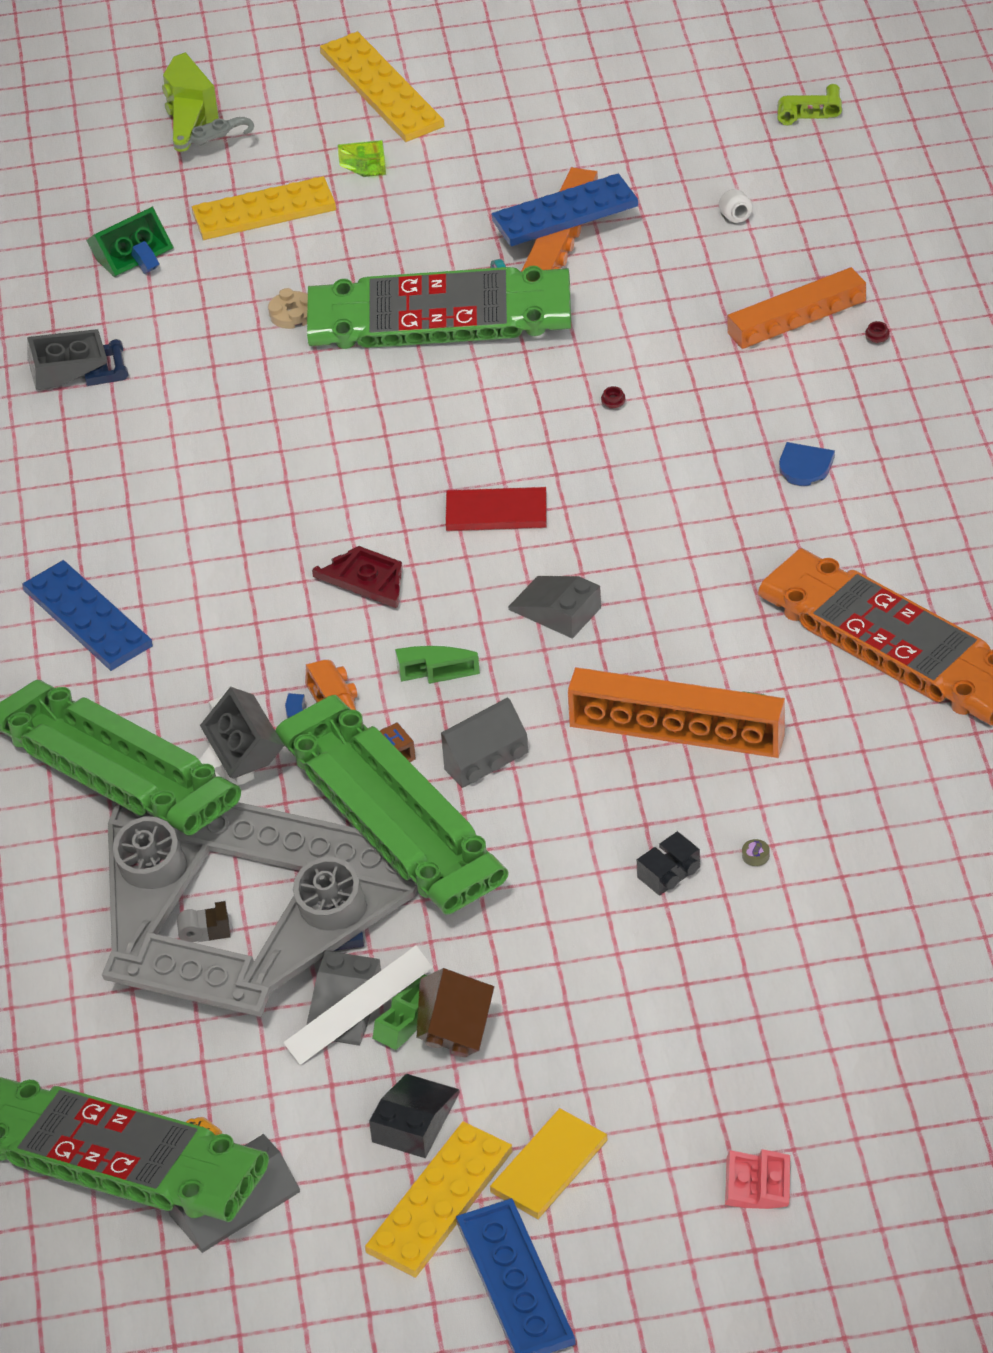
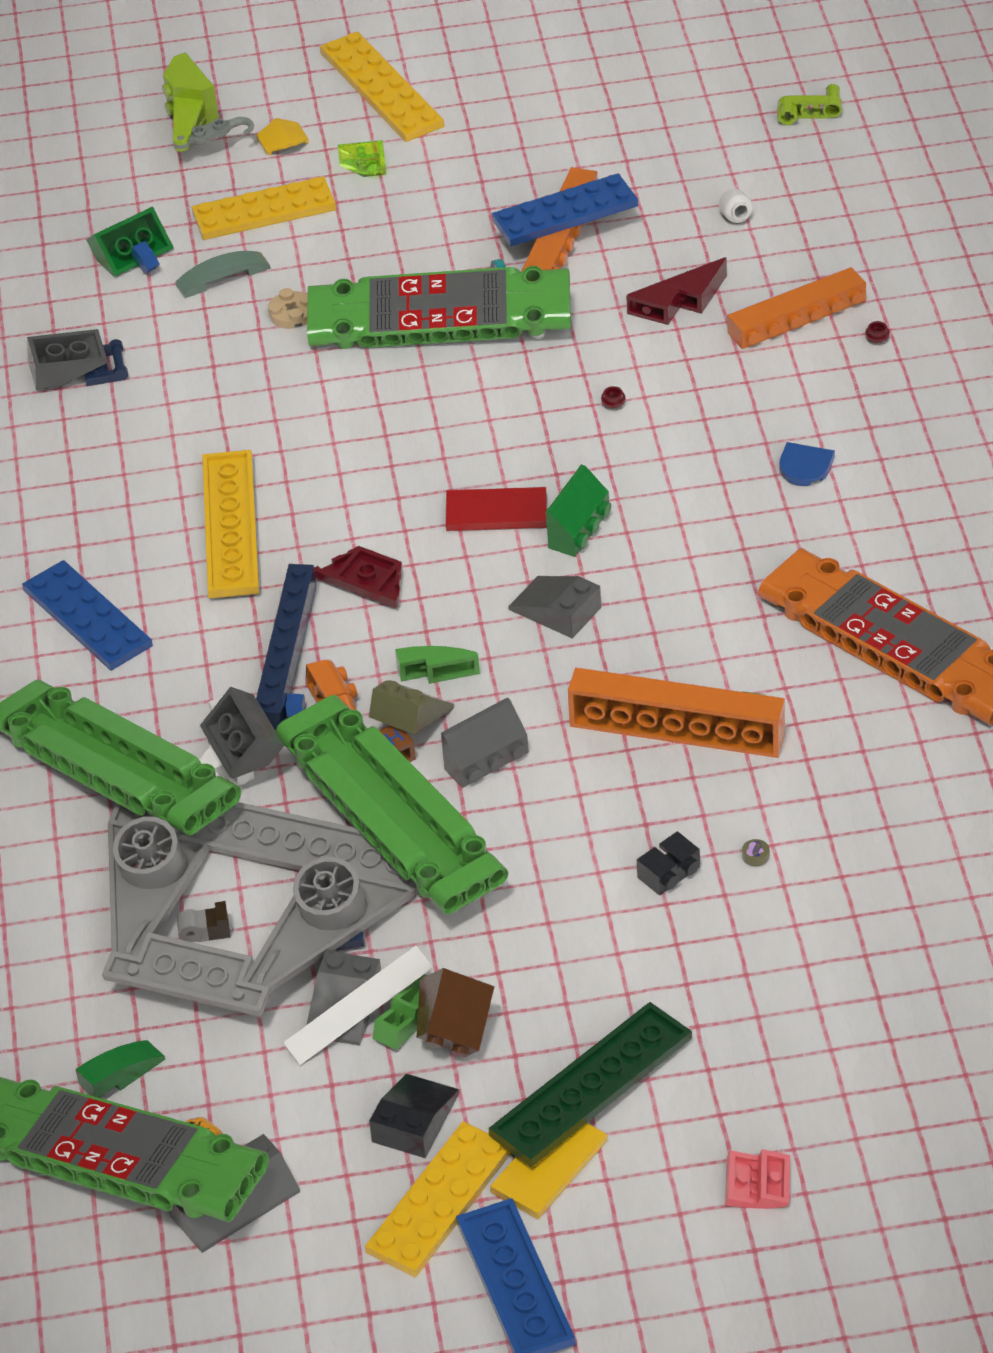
(118, 1067): none -> green slope
(218, 267): none -> sand green slope
(230, 524): none -> yellow plate
(281, 135): none -> yellow slope
(286, 641): none -> dark blue brick
(406, 707): none -> olive slope
(576, 512): none -> green slope
(590, 1084): none -> dark green plate
(686, 291): none -> dark red slope

